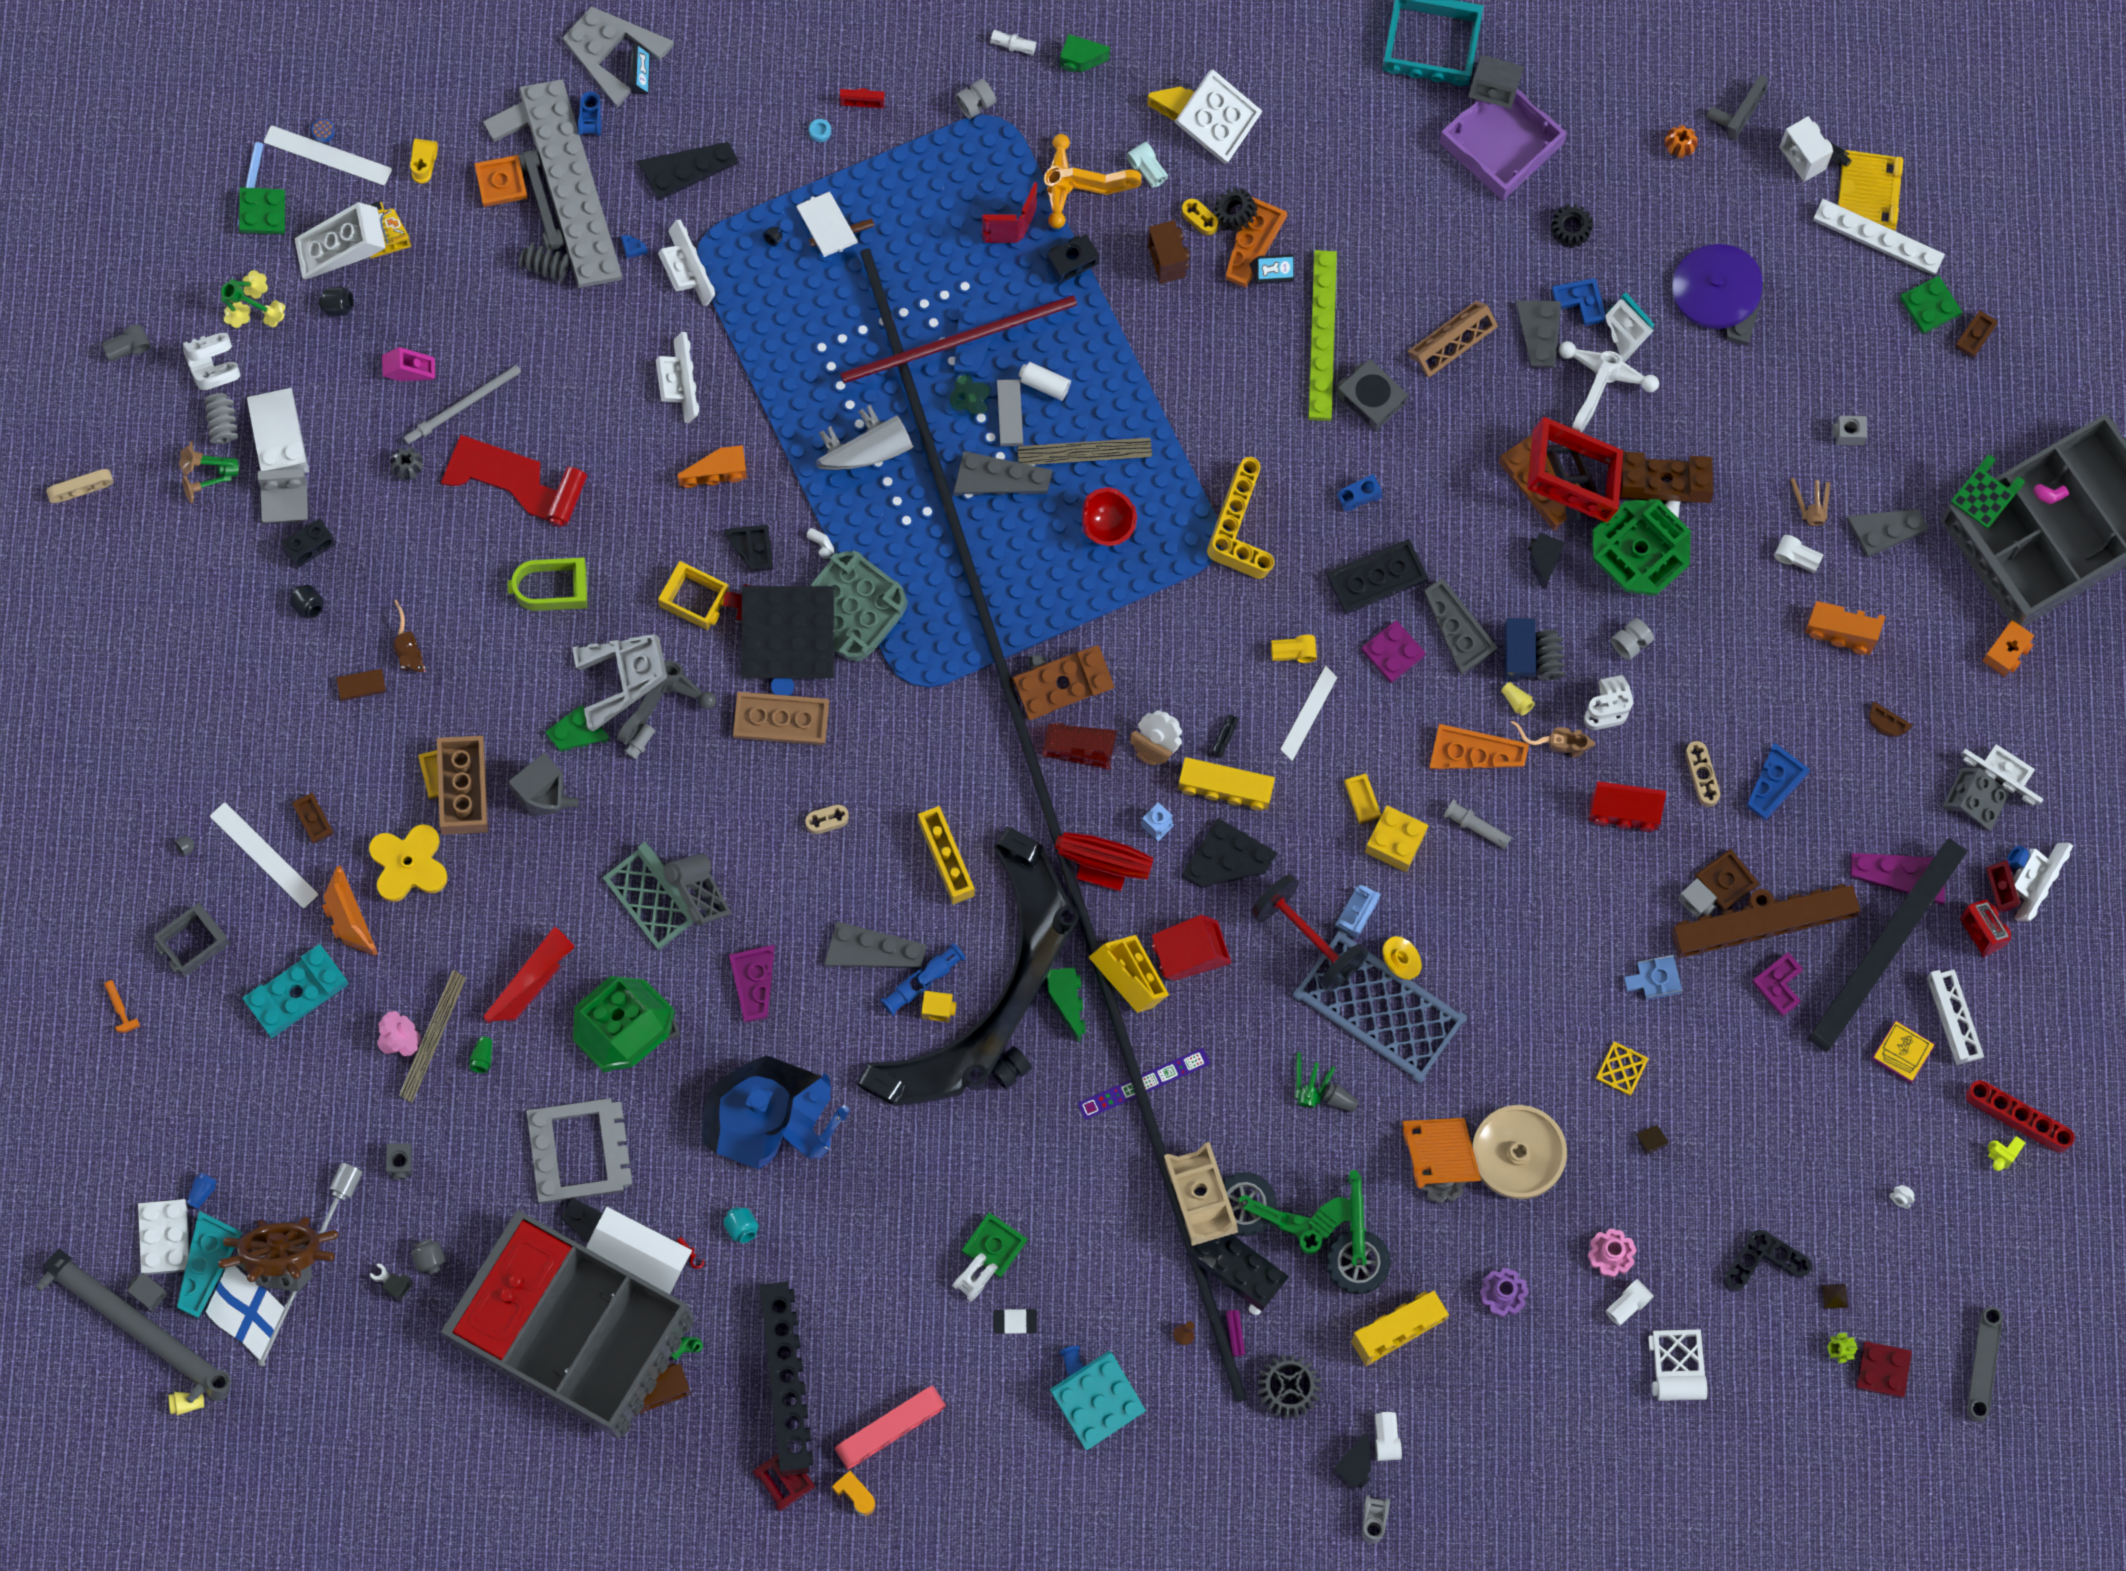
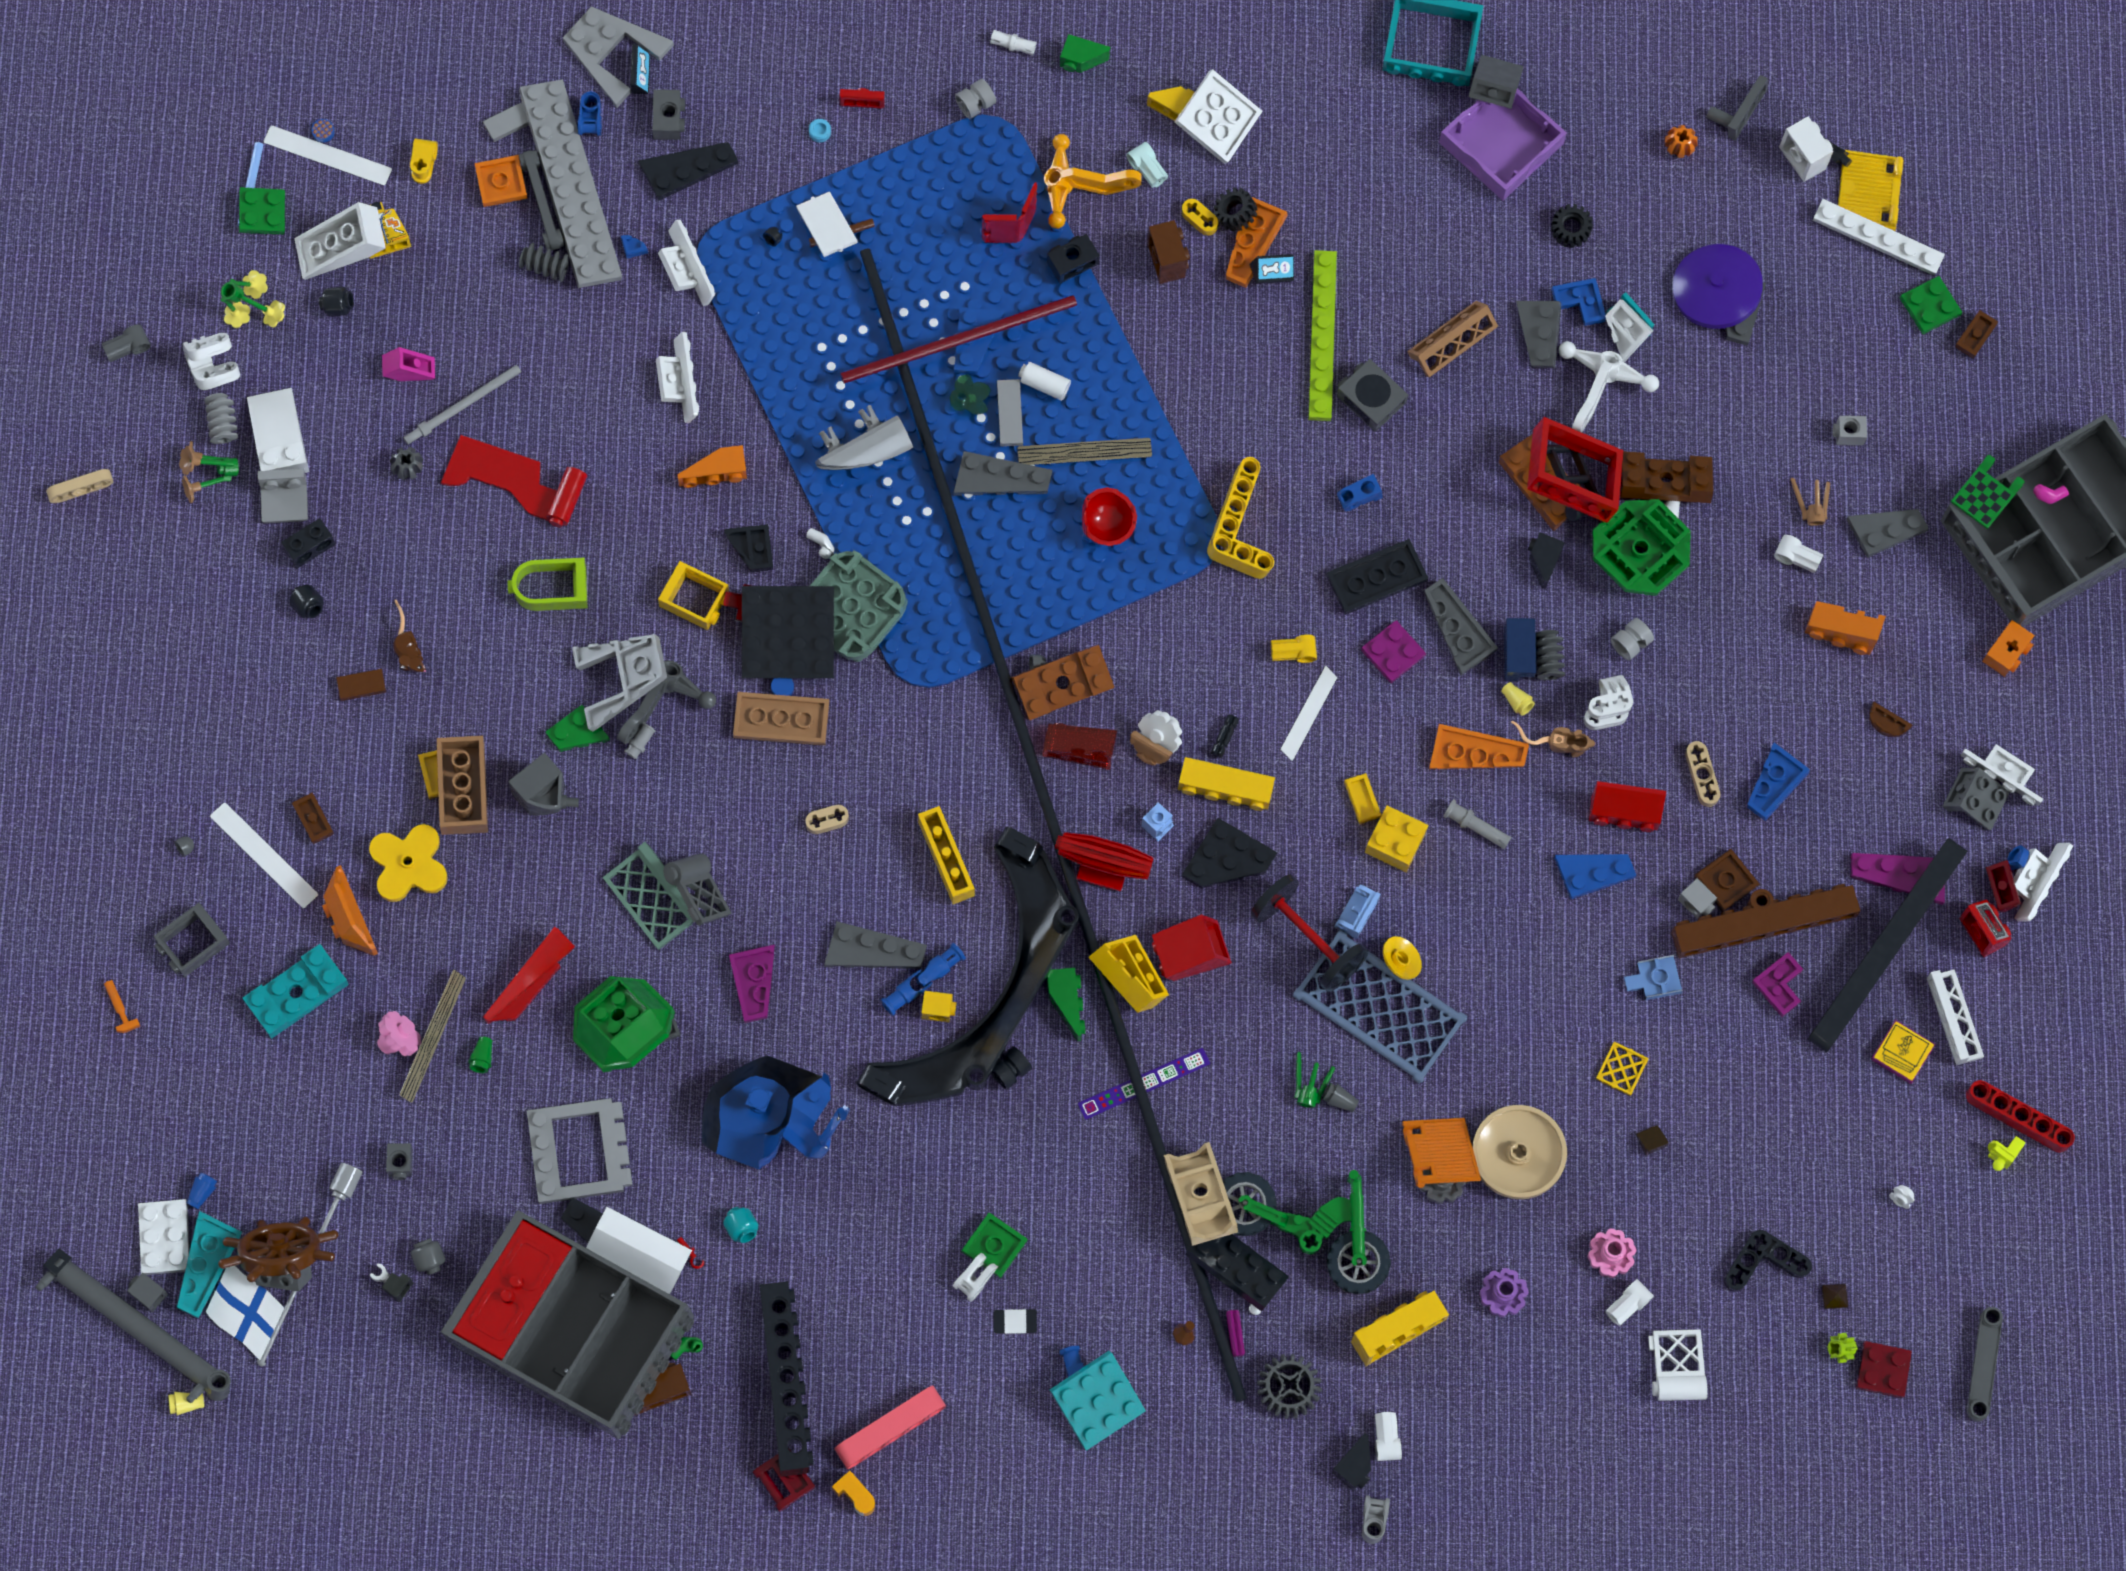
(668, 127): none -> dark grey brick
(1593, 872): none -> blue wing

